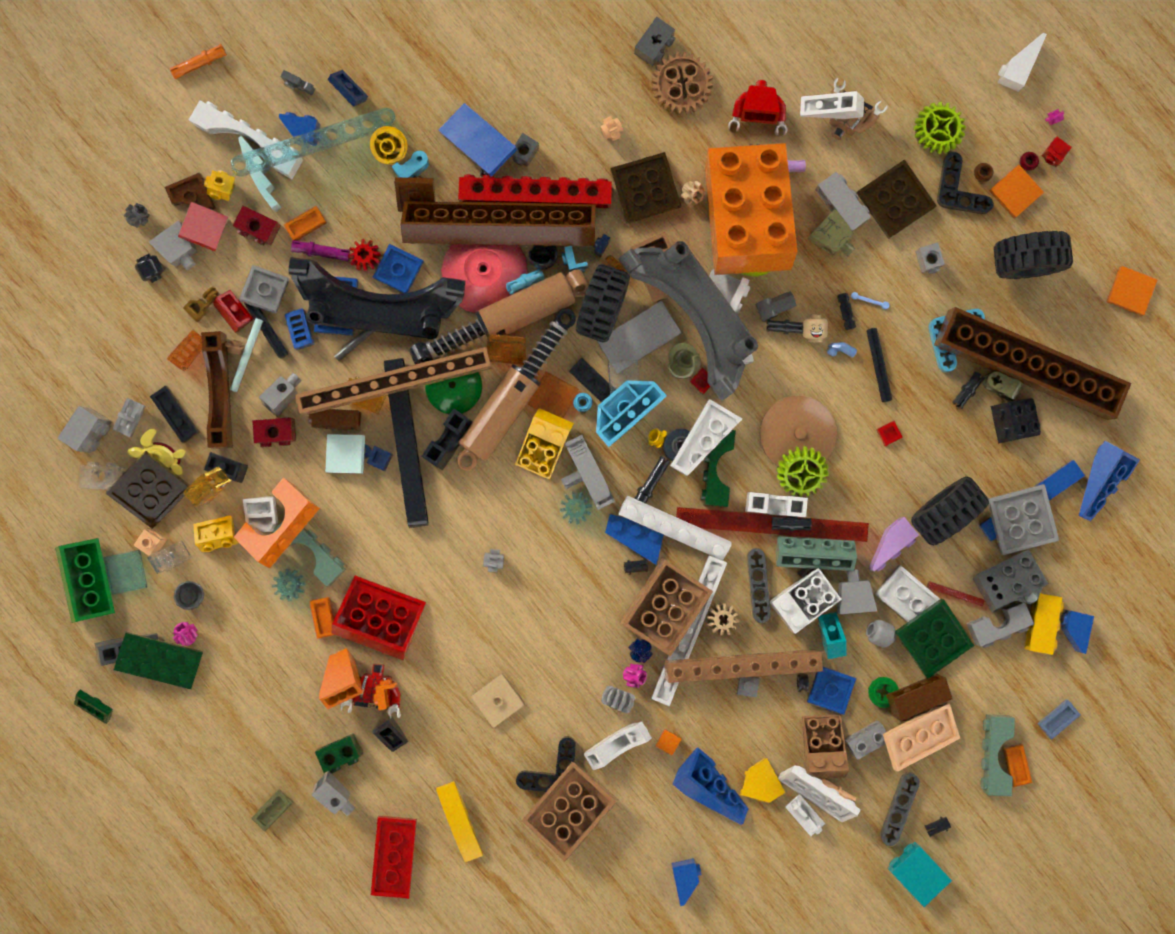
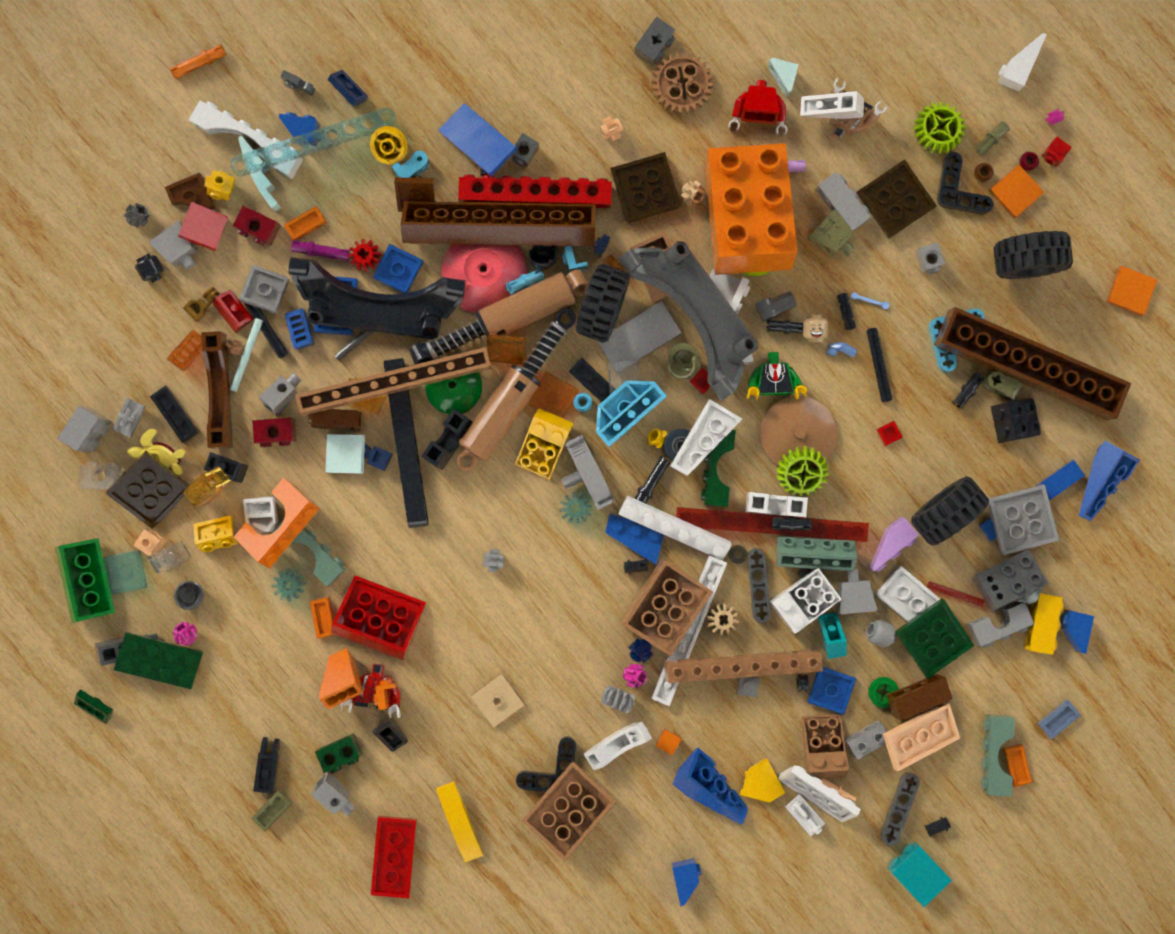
(266, 767): none -> black hinge
(733, 549): none -> clear smoke plate
(775, 379): none -> torso
(783, 73): none -> light aqua slope
(992, 138): none -> olive axle

